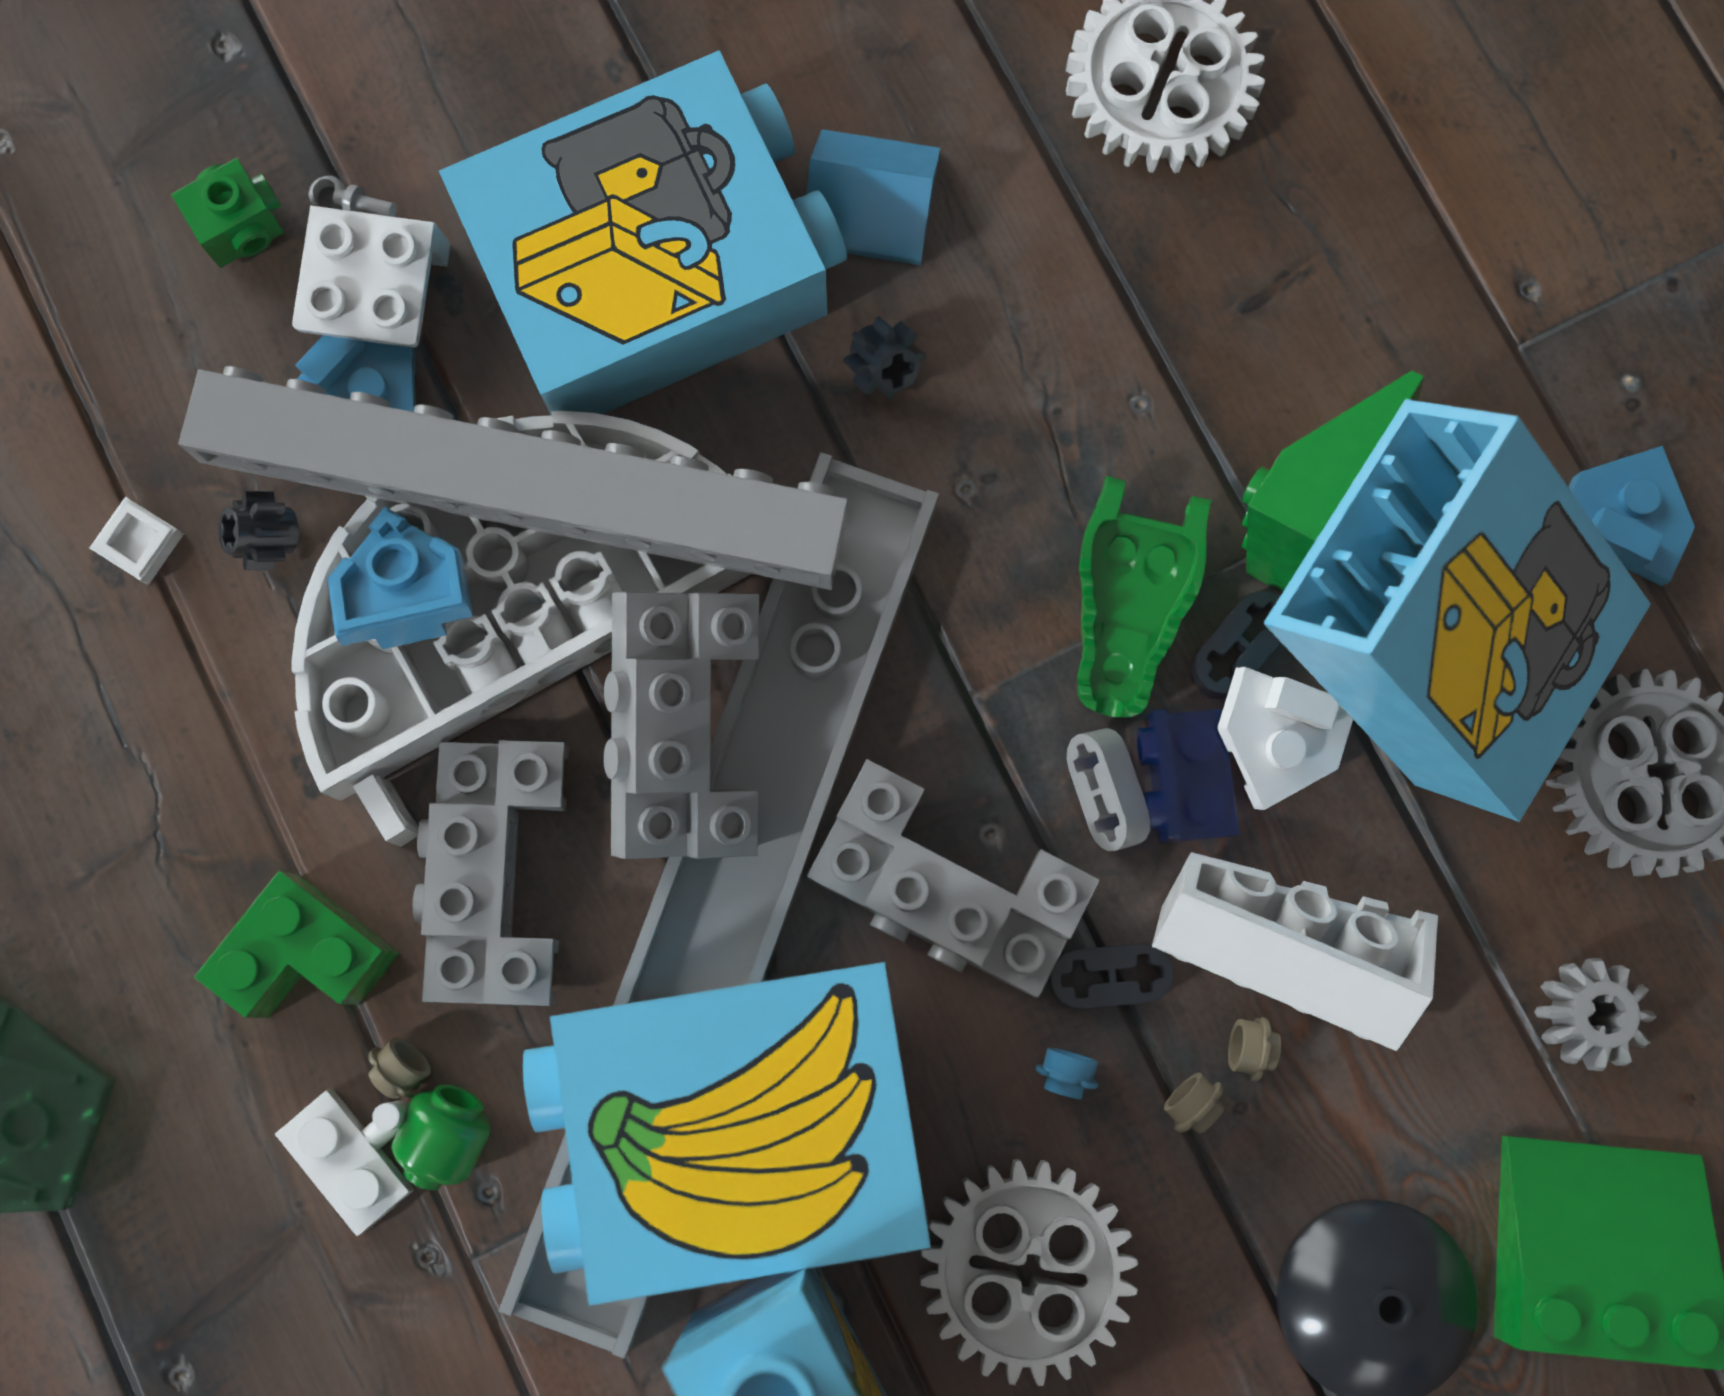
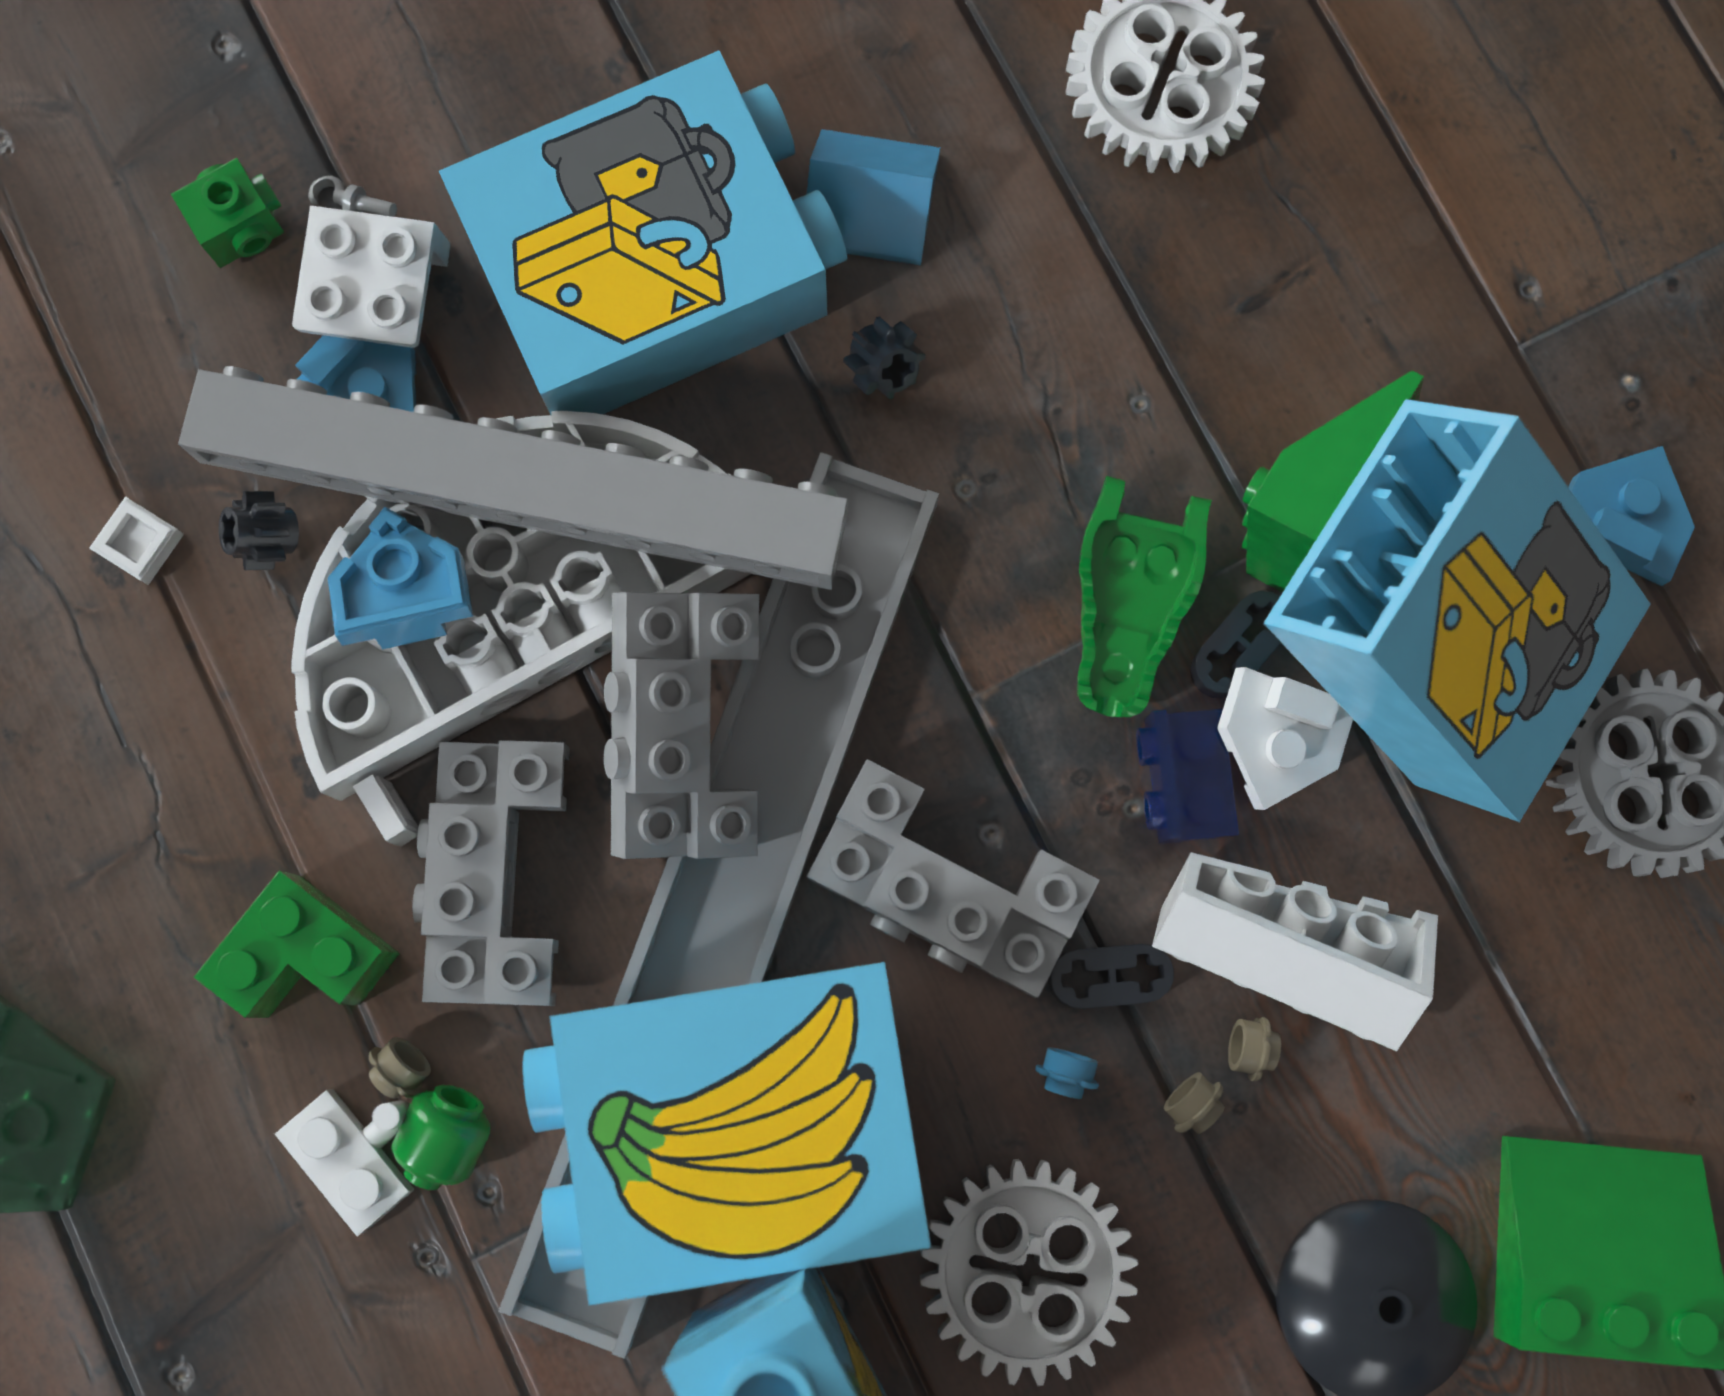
(1108, 789): light grey beam -> none
(1615, 1024): light grey gear -> none

